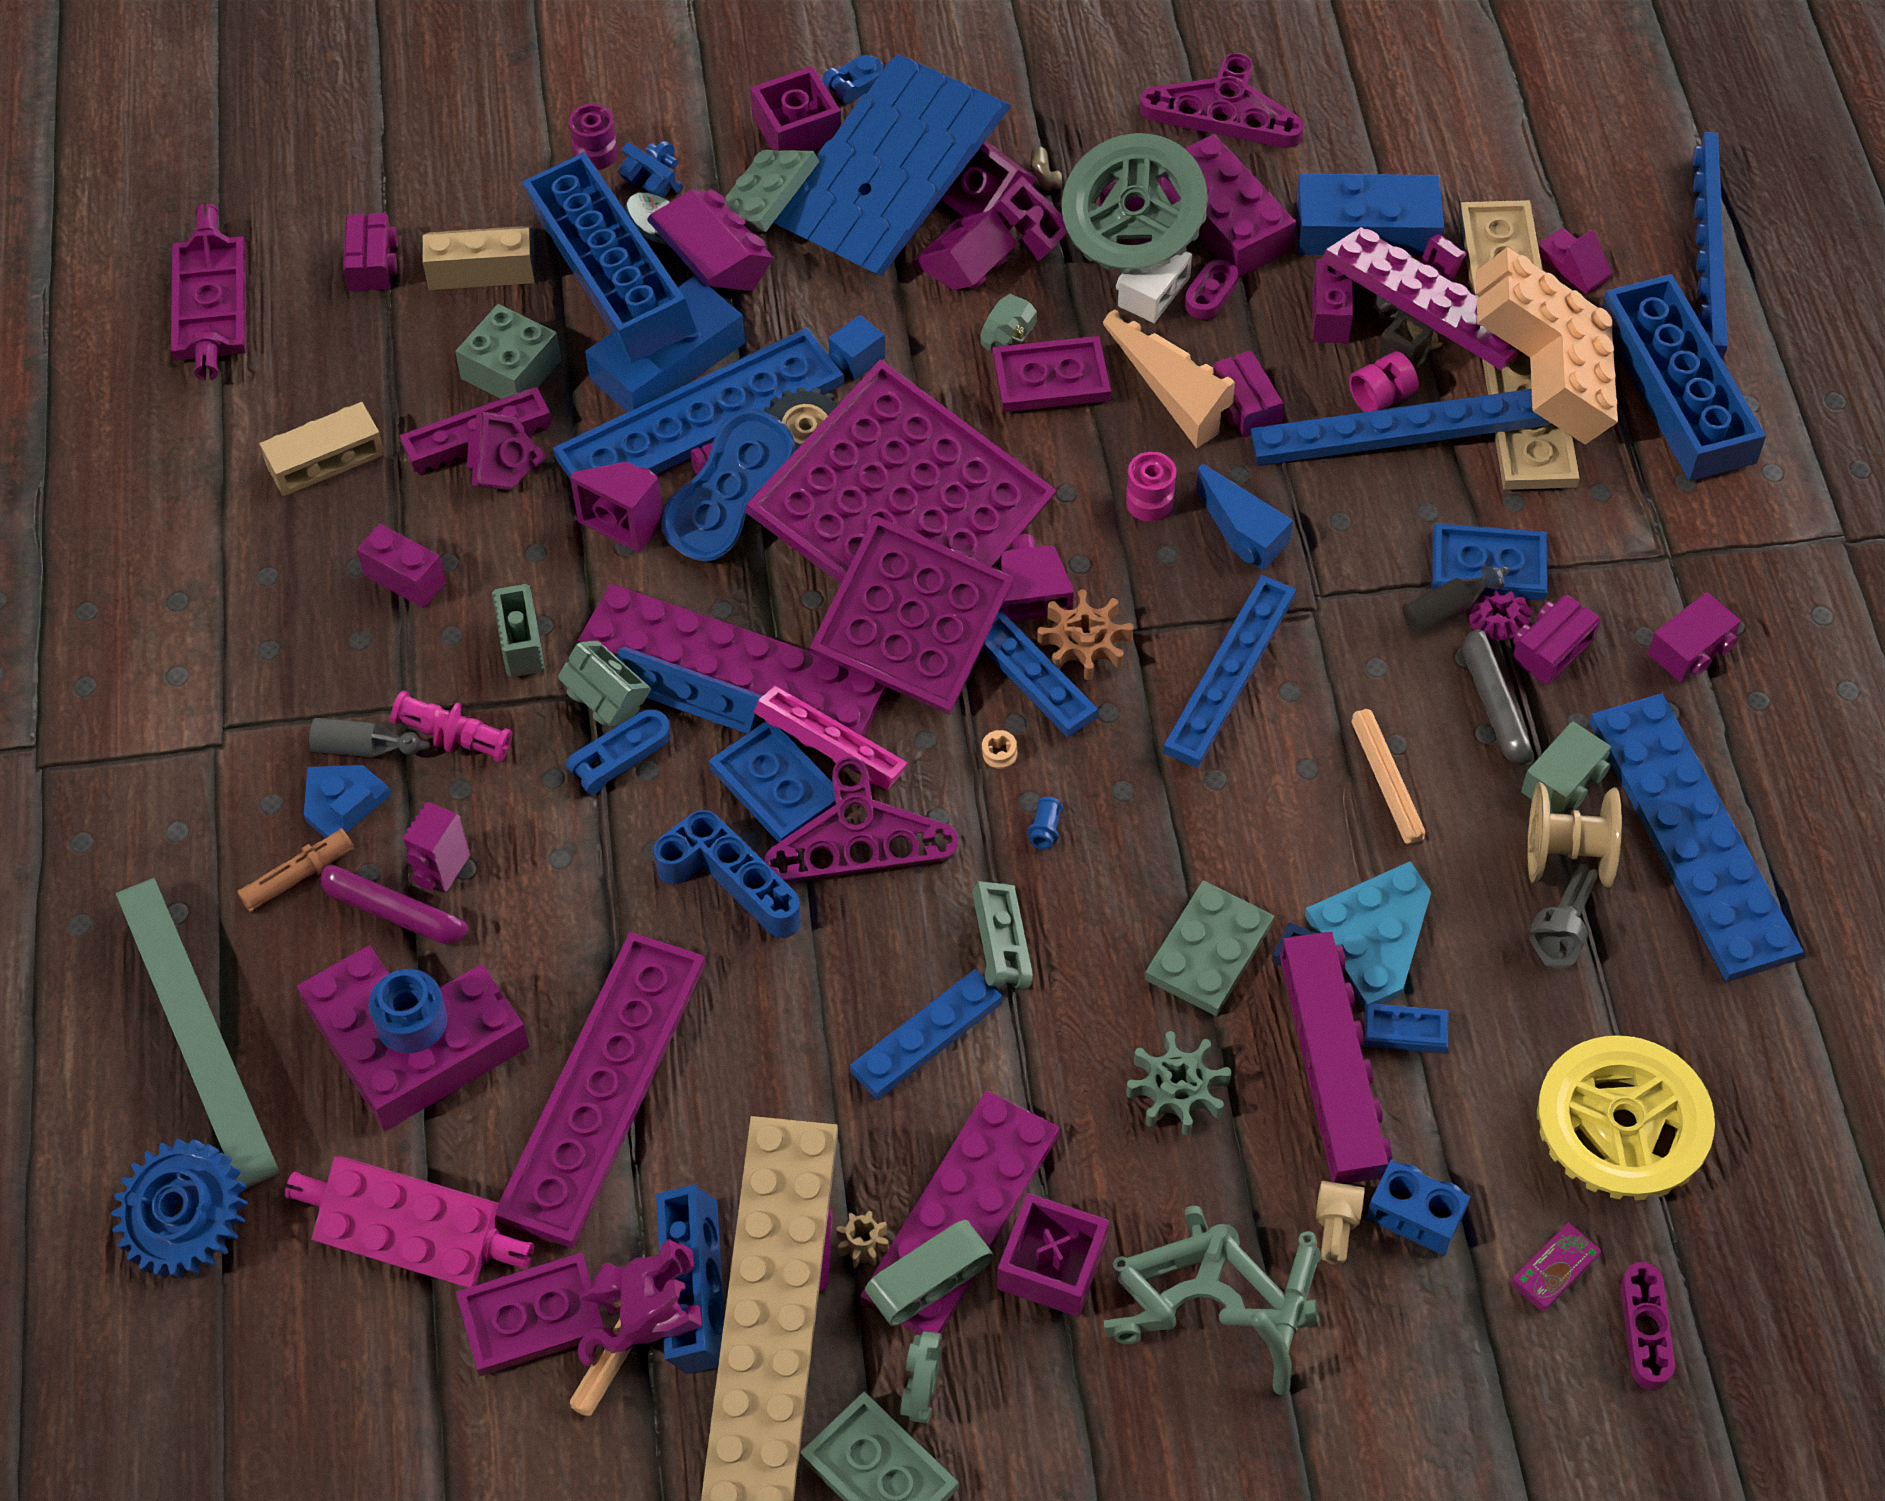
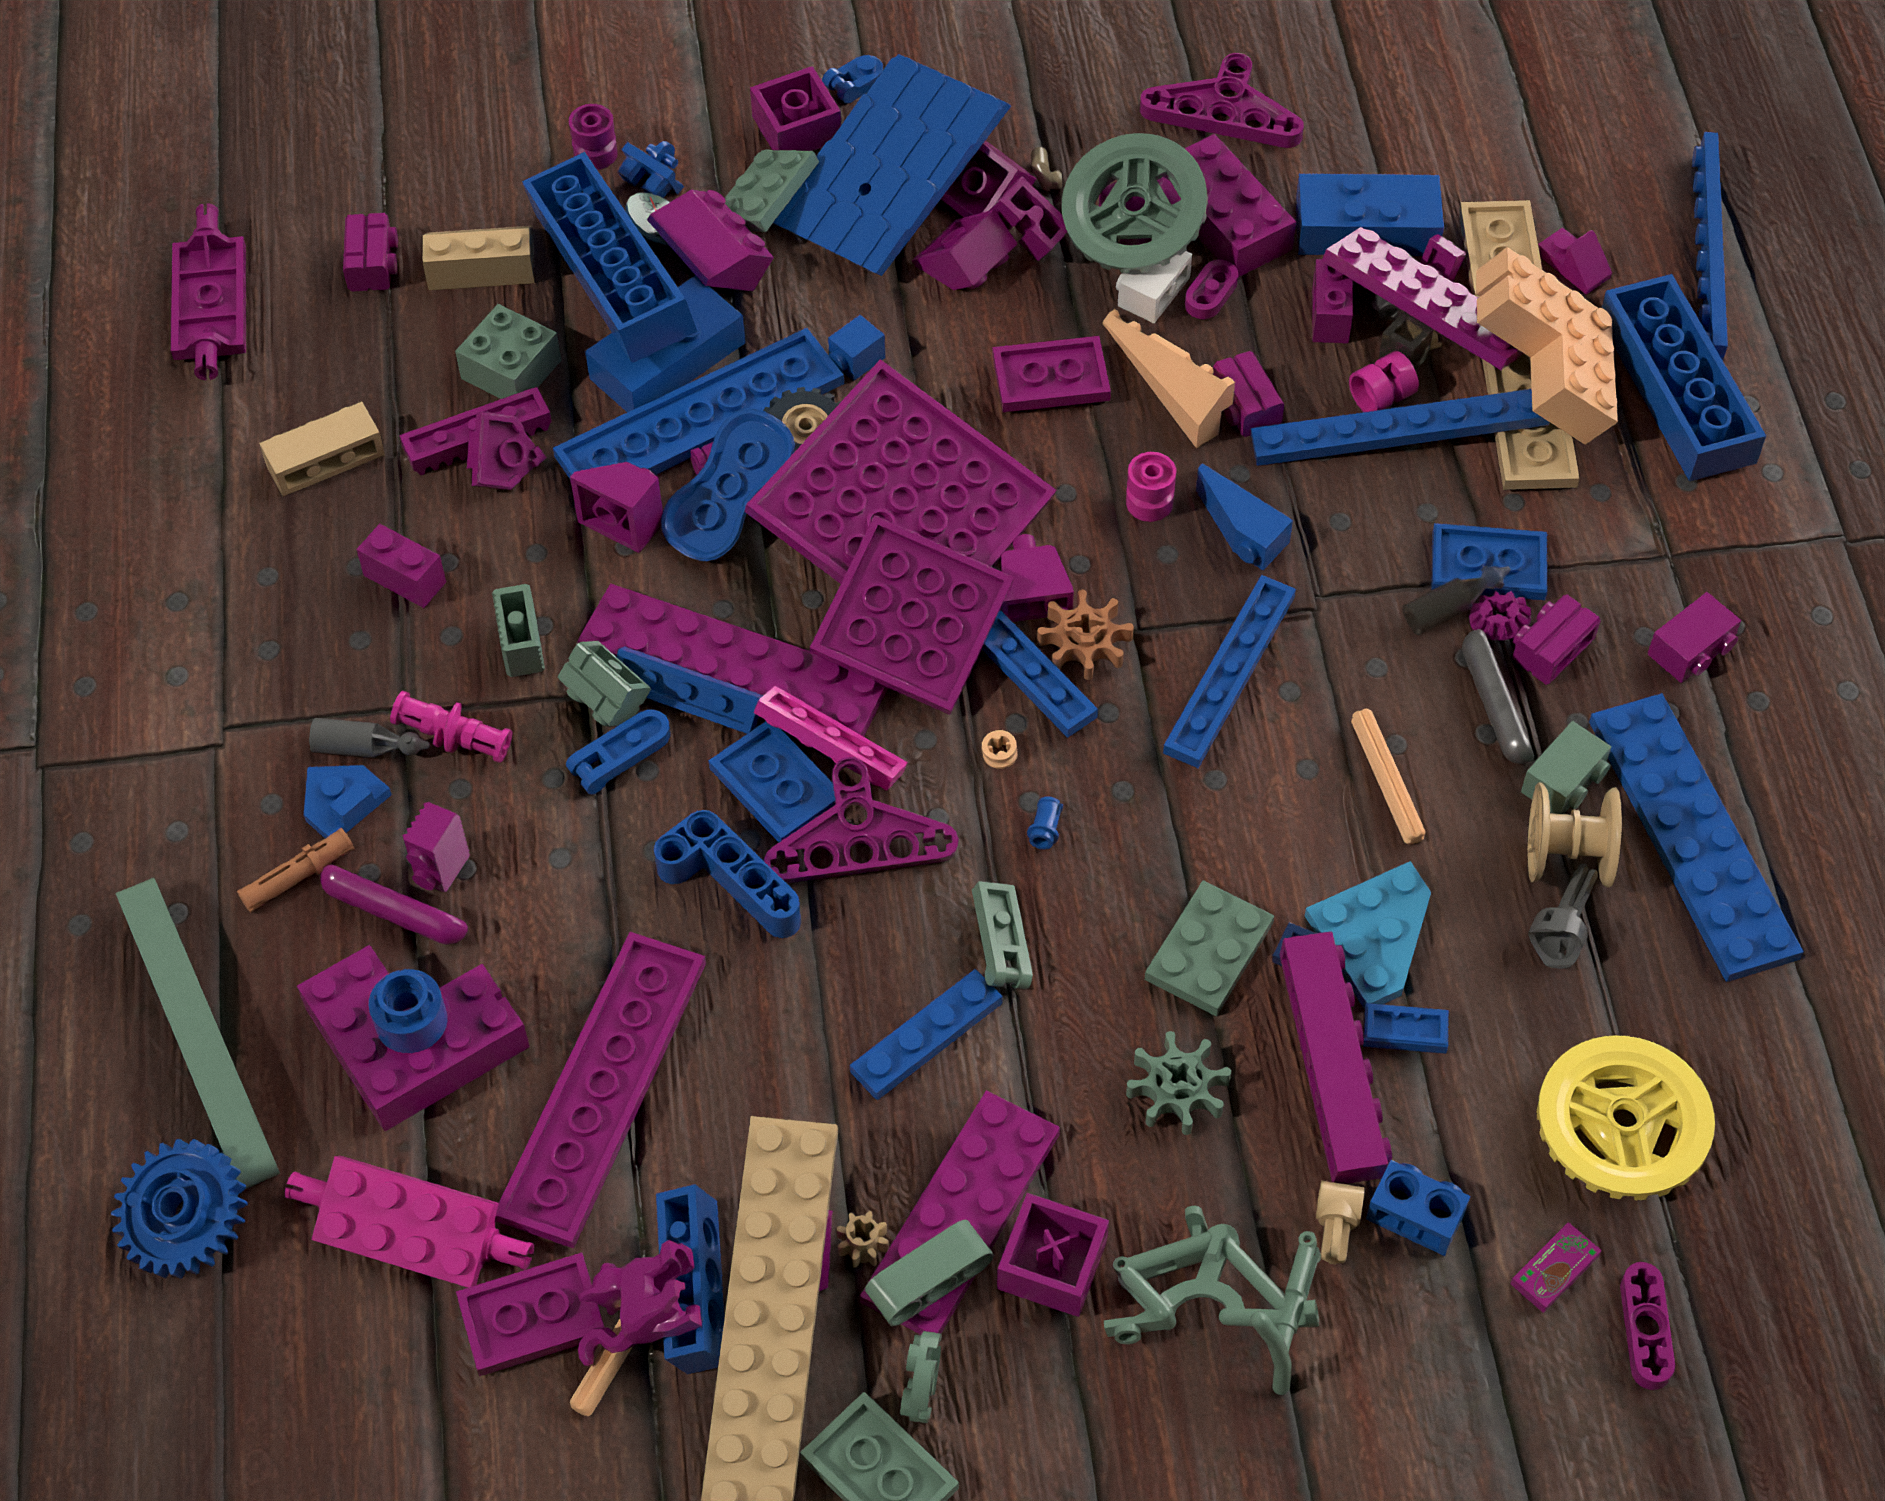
(1008, 323): sand green rock -> none

